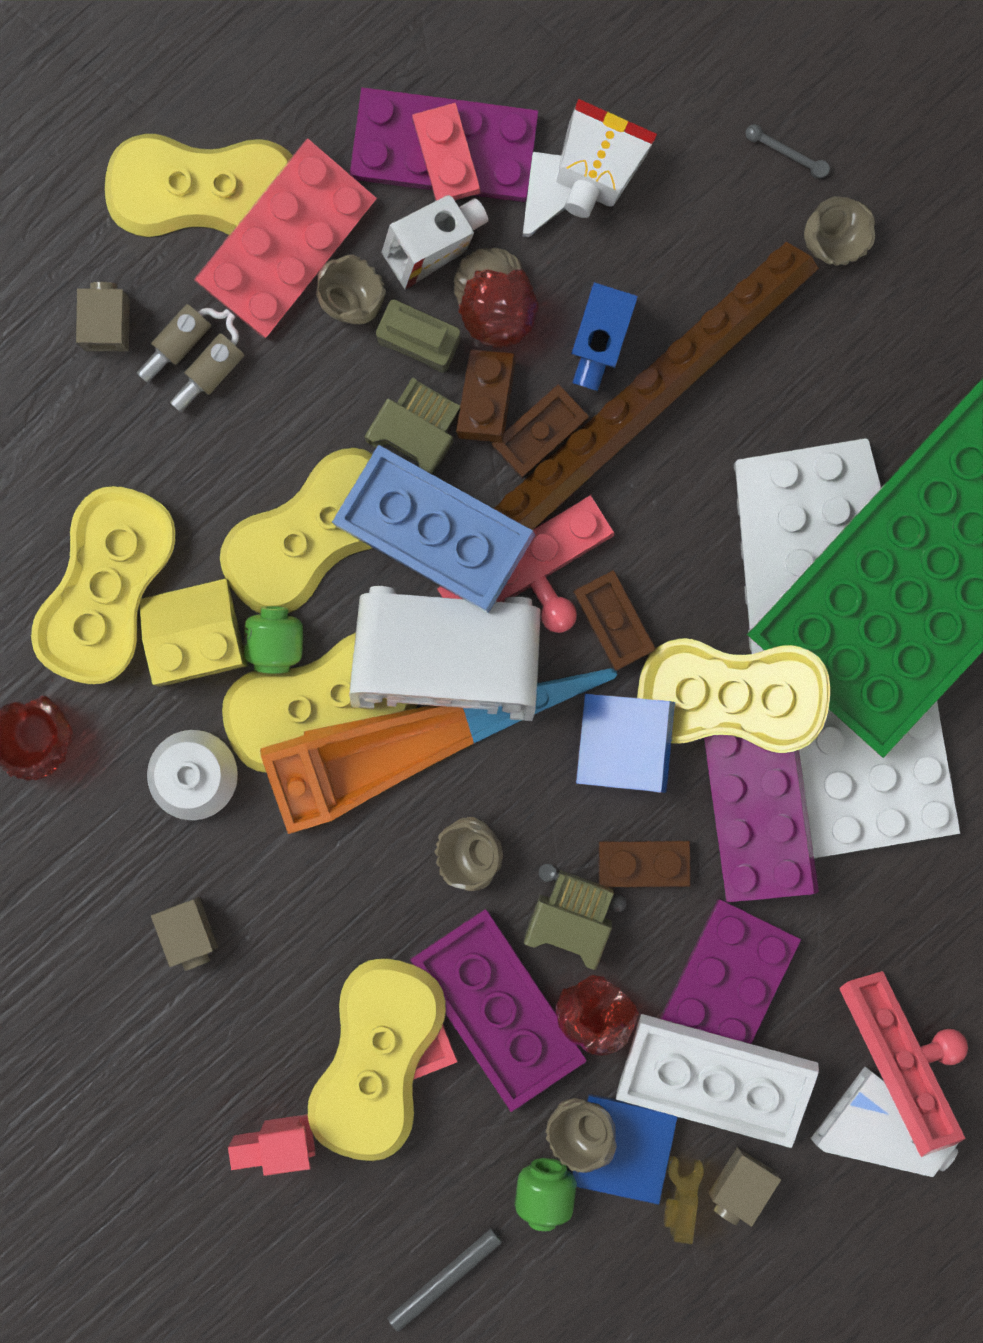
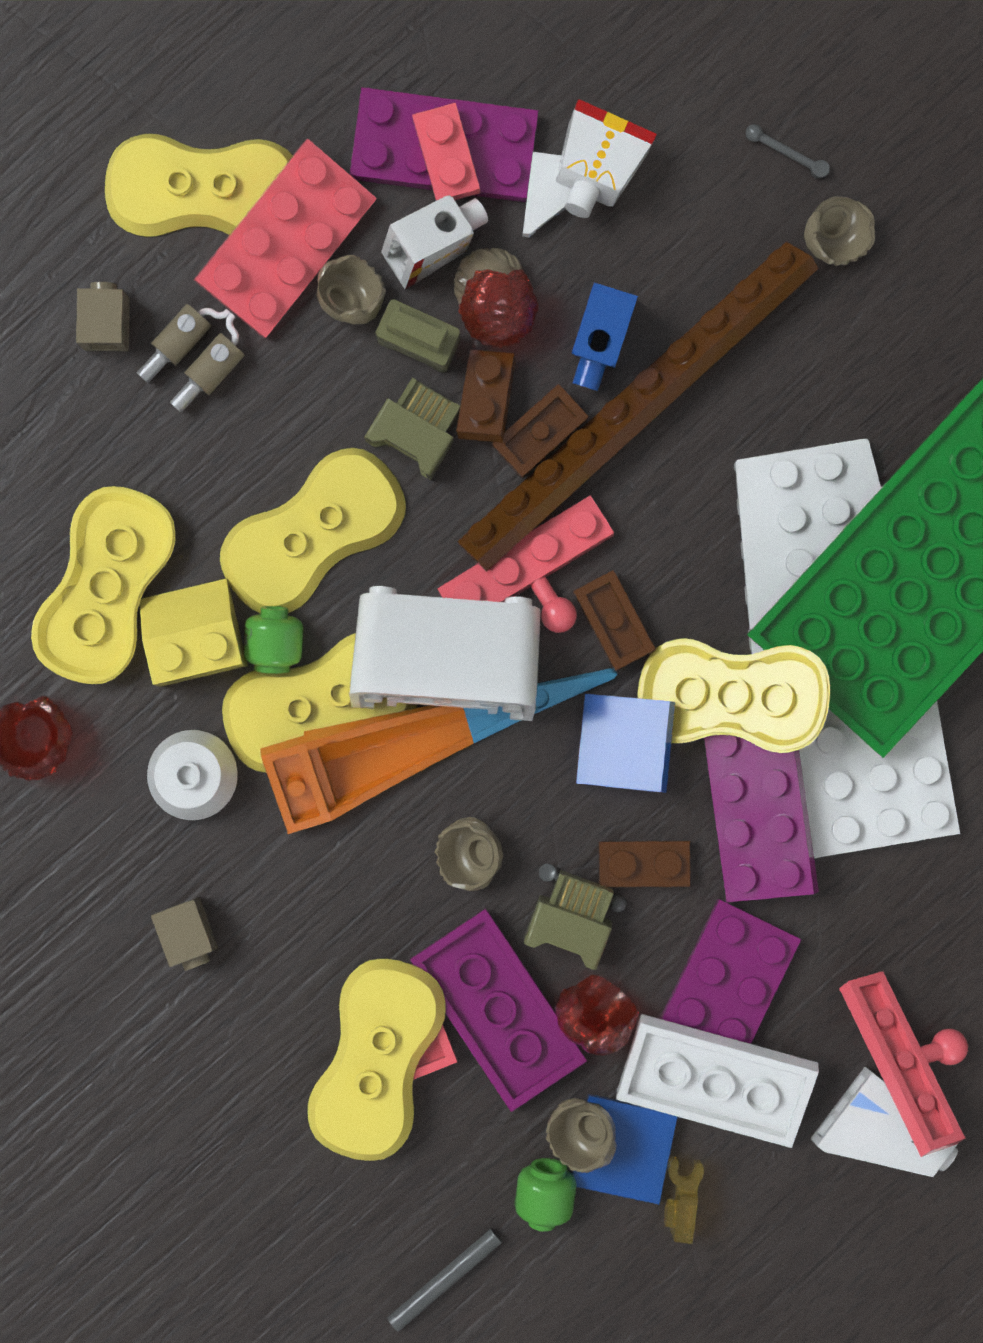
(279, 1147): coral piece -> none
(433, 528): medium blue plate -> none
(743, 1188): dark tan brick -> none

